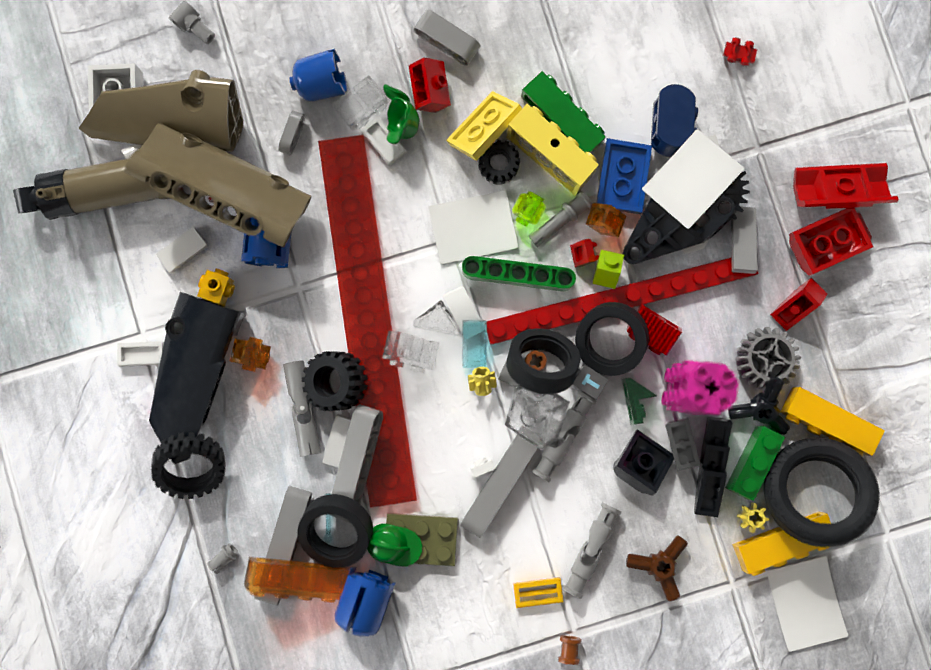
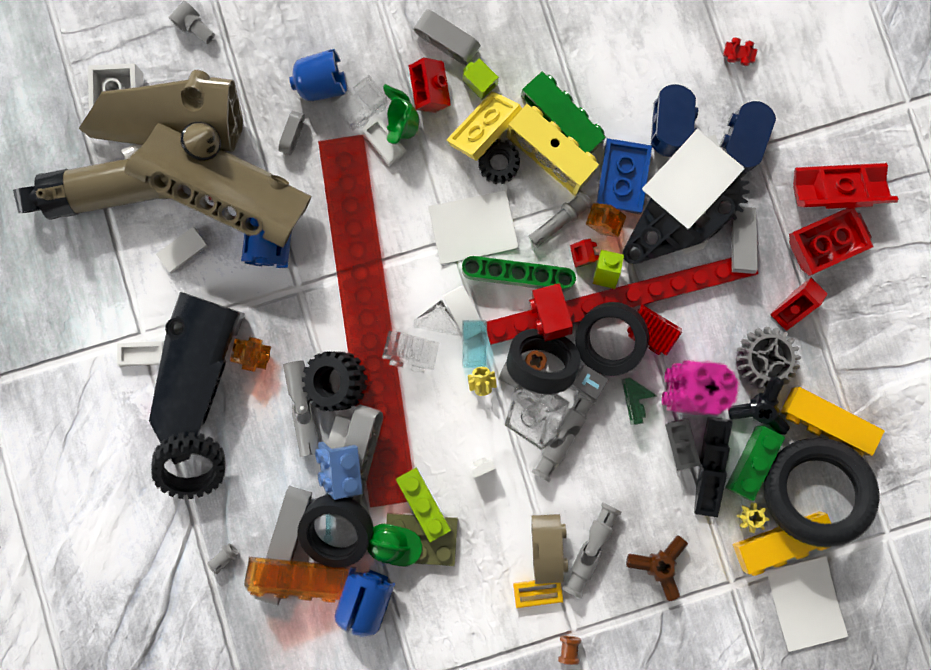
(200, 141): none -> dark tan hat
(209, 291): yellow brick -> none
(339, 470): none -> medium blue bracket
(423, 504): none -> lime plate
(480, 78): none -> lime brick
(498, 486): light grey beam -> none
(528, 208): clear neon green head -> none
(547, 547): none -> dark tan brick
(551, 312): none -> red brick
(643, 463): black slope -> none
(749, 134): none -> dark blue brick

